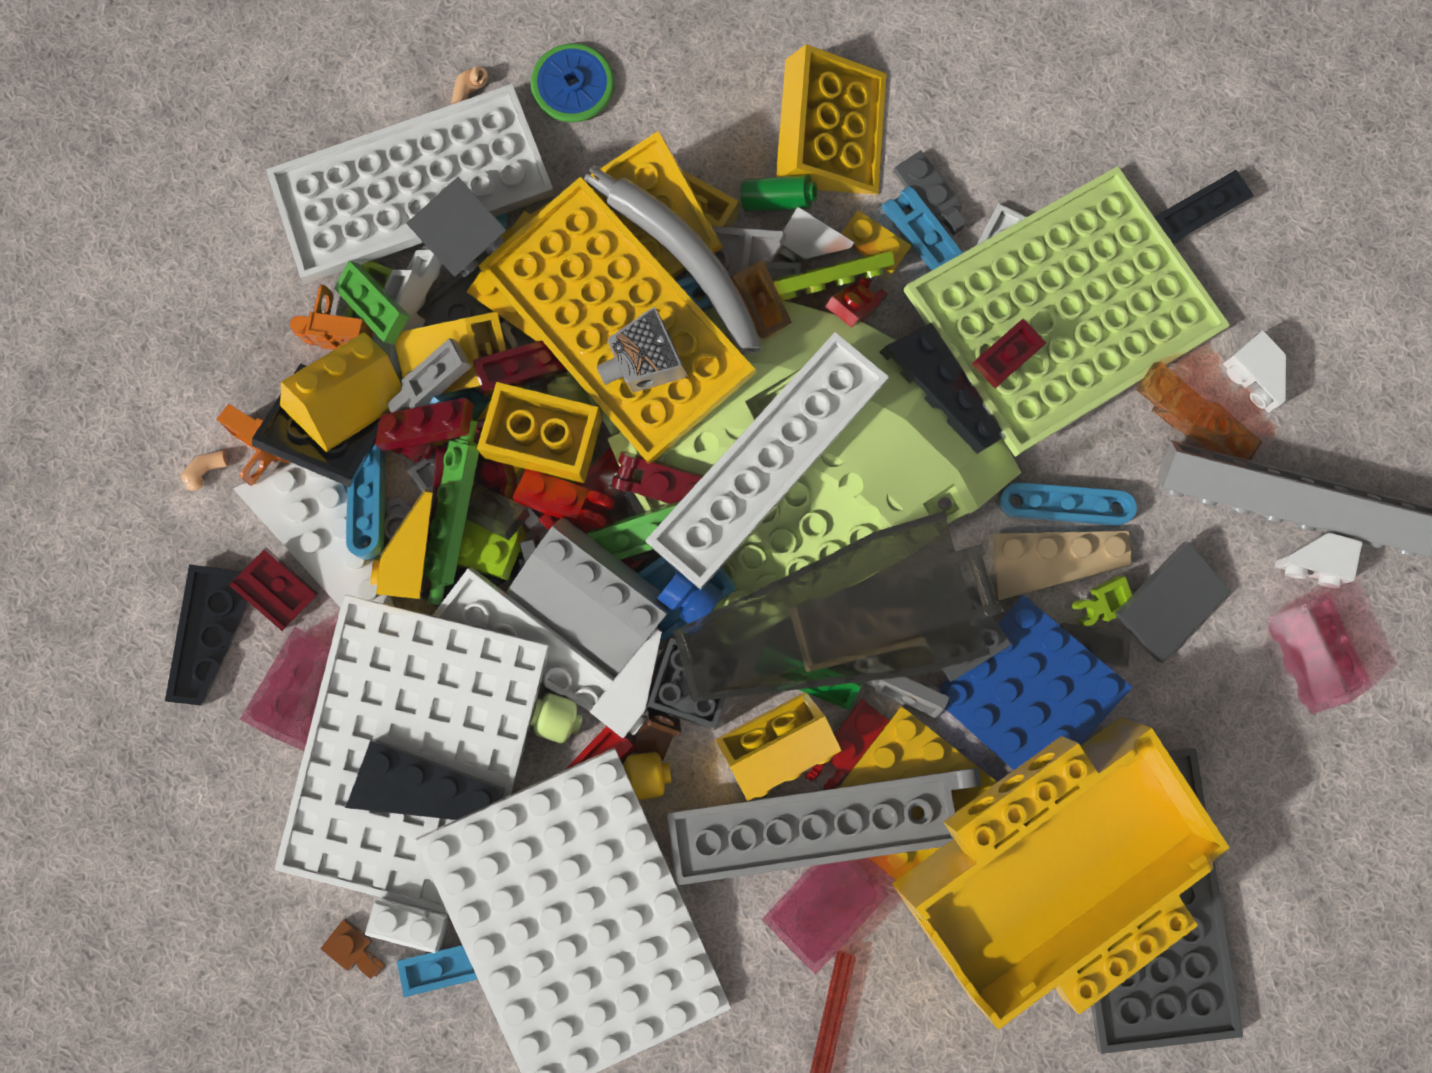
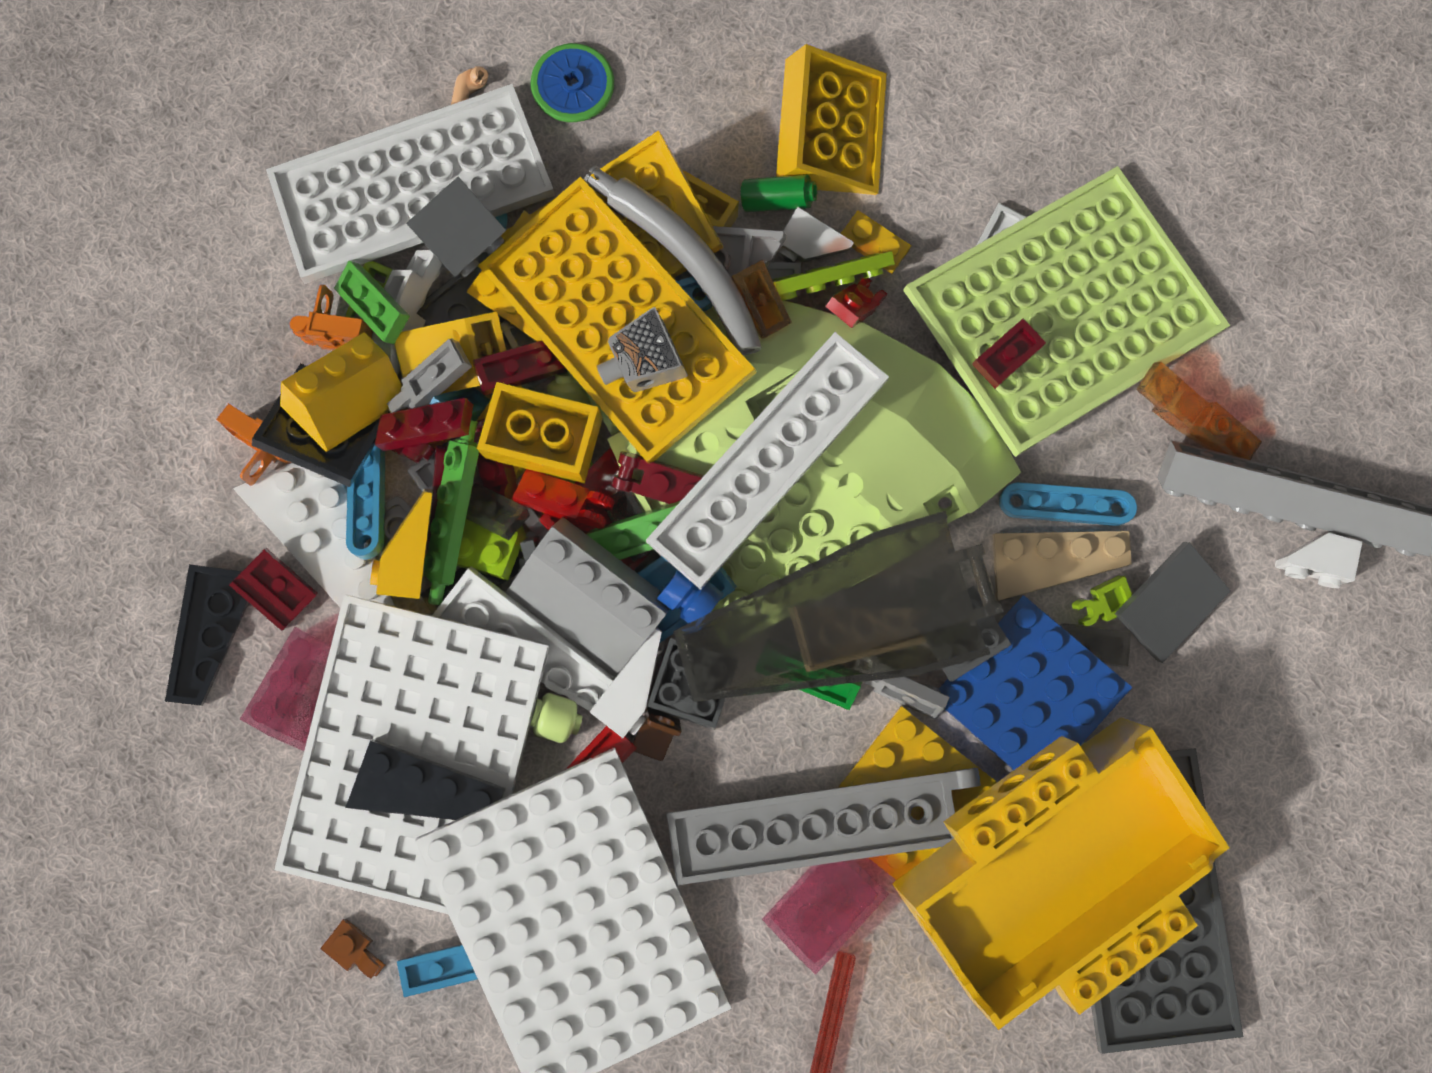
(200, 465): light nougat arm -> none
(407, 925): white brick -> none
(647, 774): yellow head -> none
(778, 745): yellow slope -> none
(854, 739): red hinge -> none
(921, 229): dark azure plate -> none
(932, 189): dark grey hinge -> none
(947, 387): black wing -> none
(1204, 207): black plate -> none
(1261, 370): white slope -> none
(1319, 654): clear pink slope -> none

